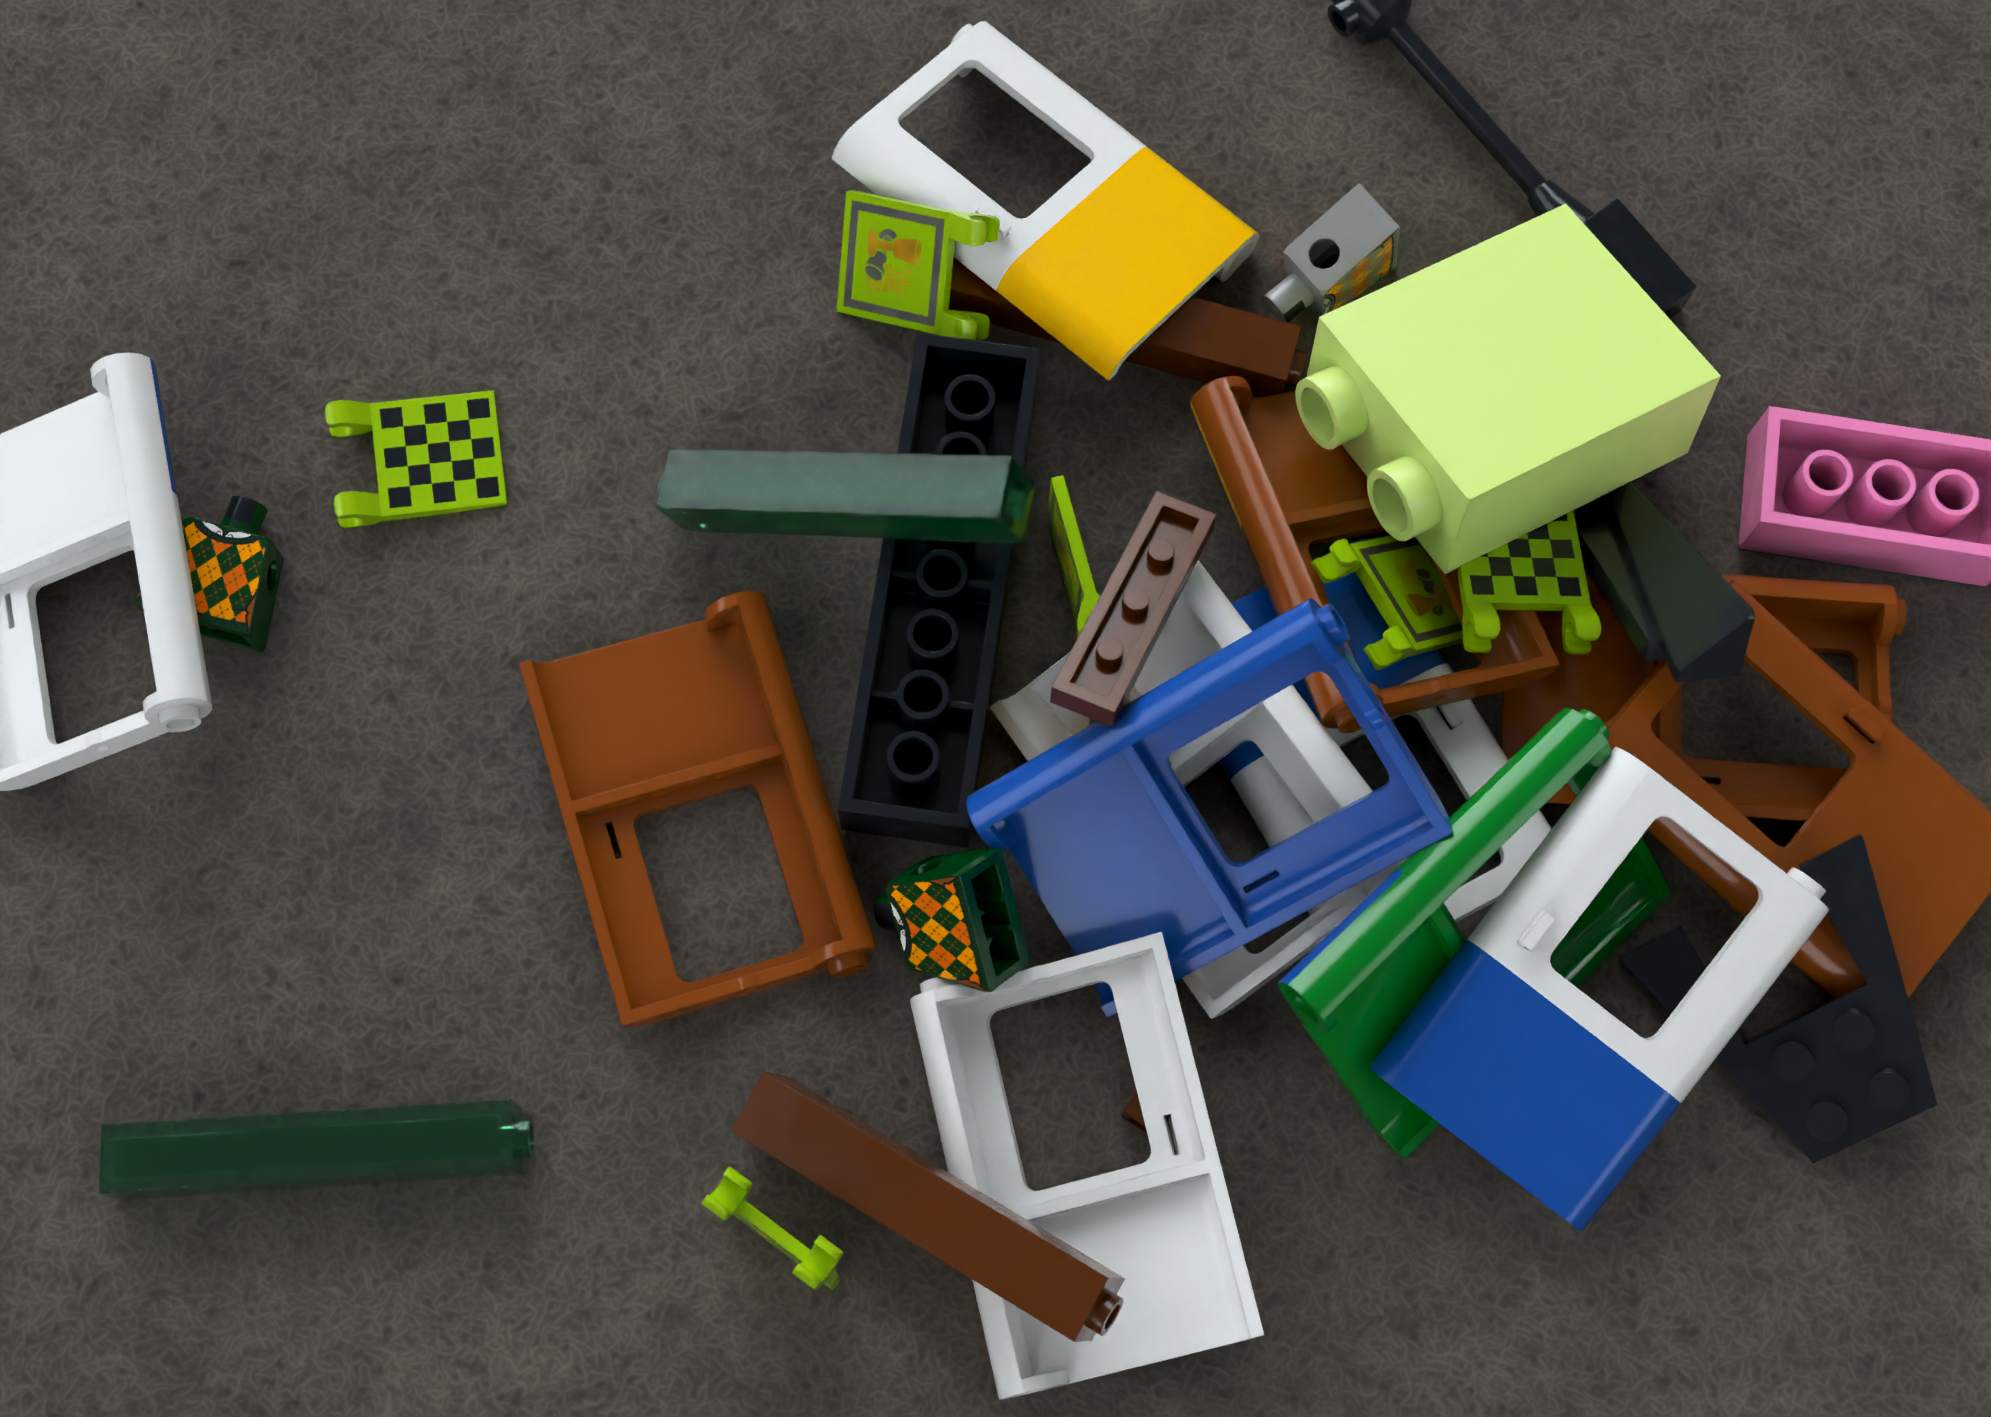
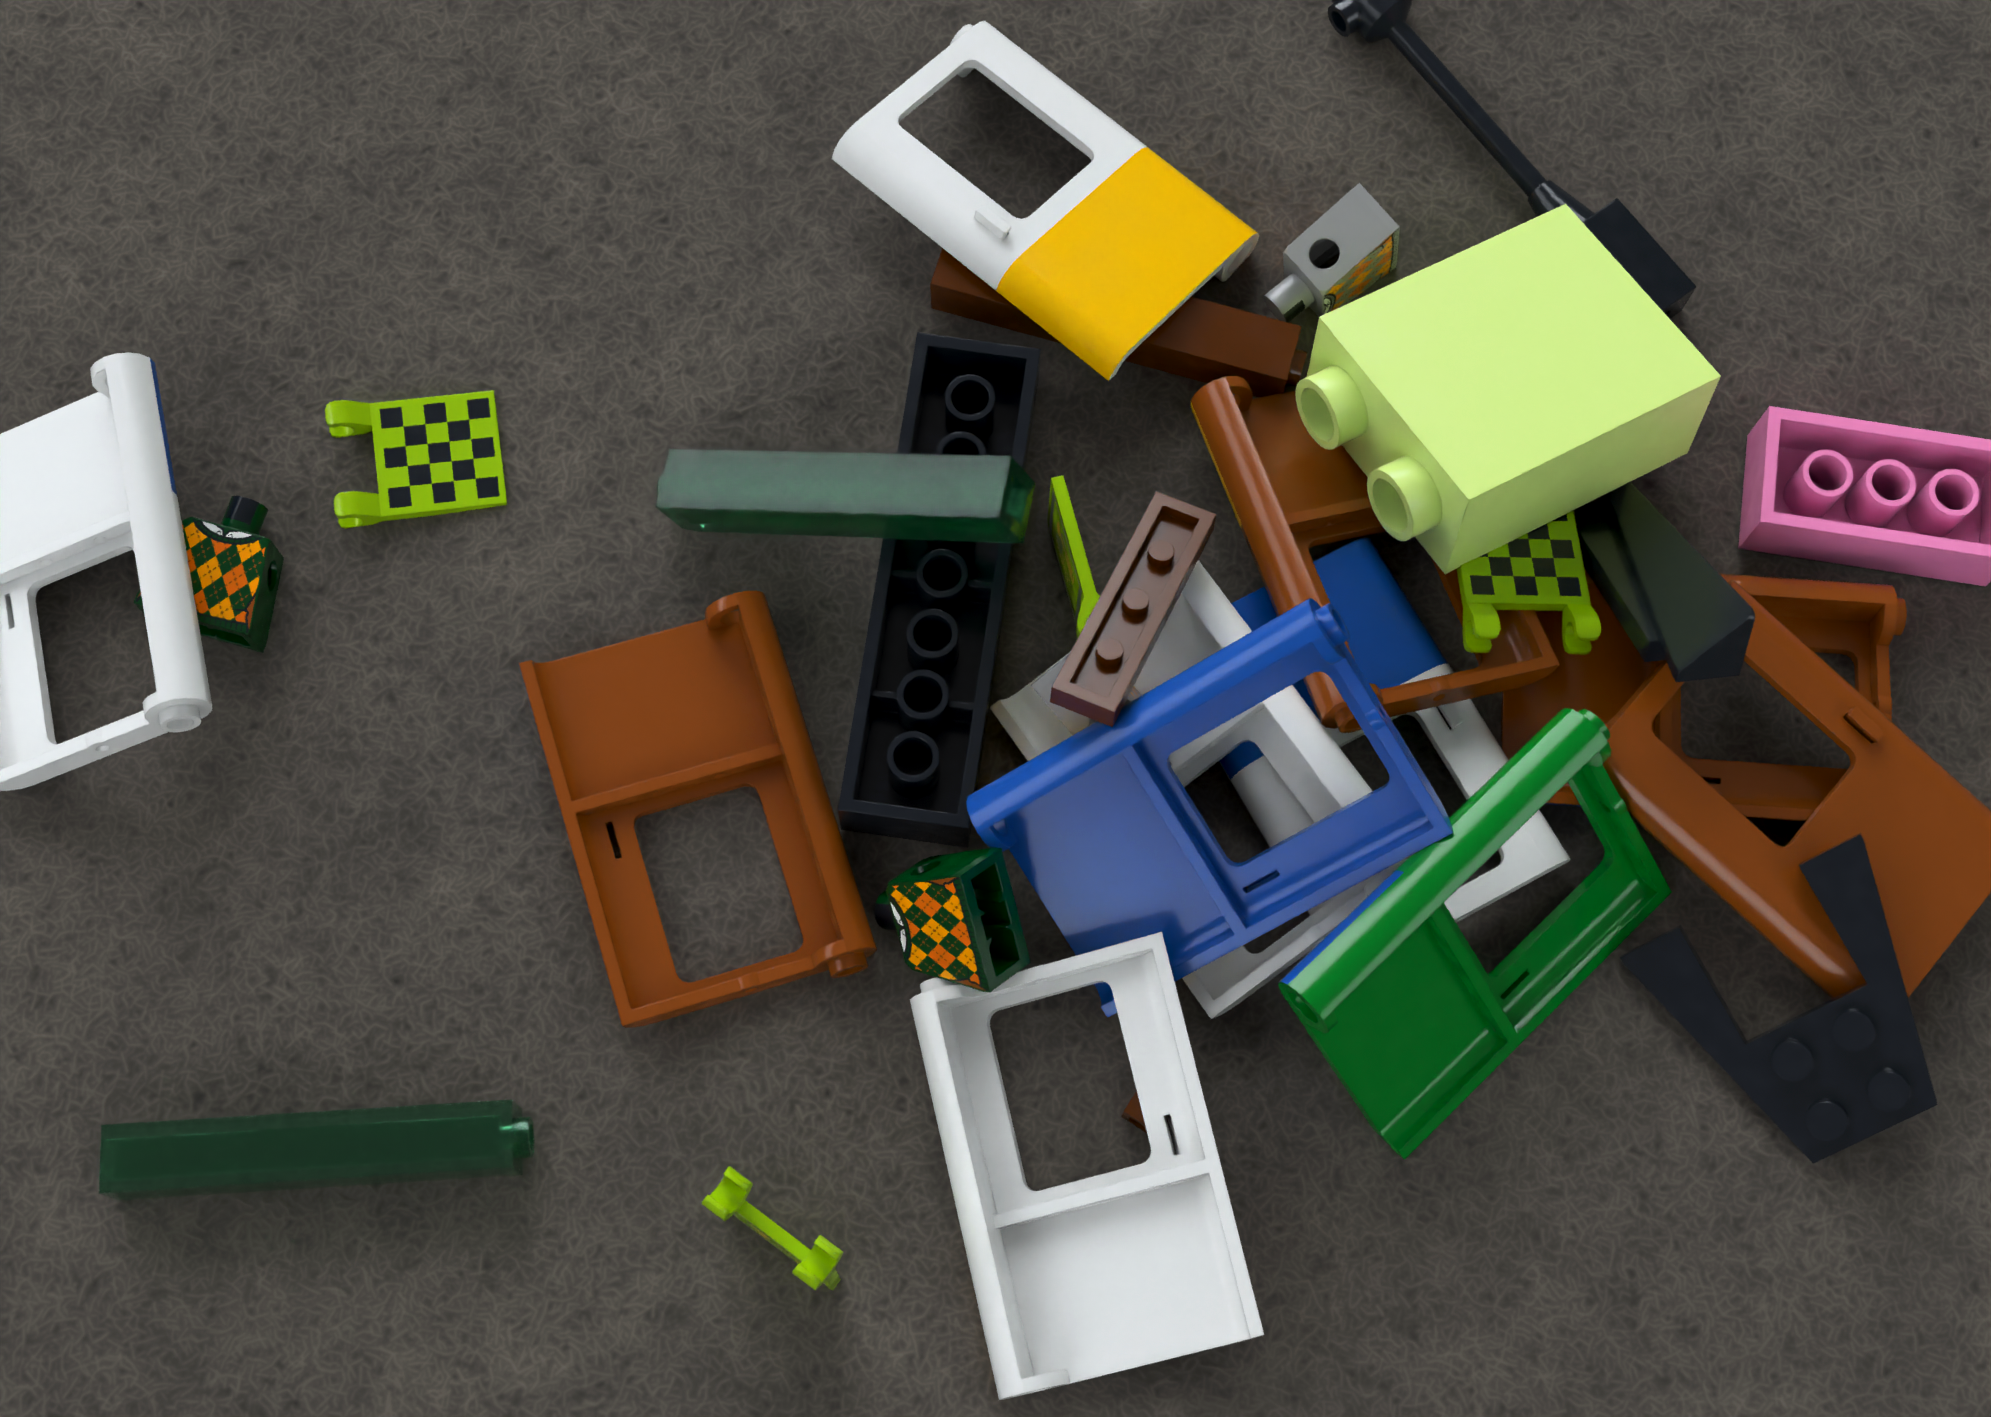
(901, 263): lime flag -> none
(931, 1208): reddish brown brick -> none
(1404, 590): lime flag -> none
(1539, 1067): piece -> none

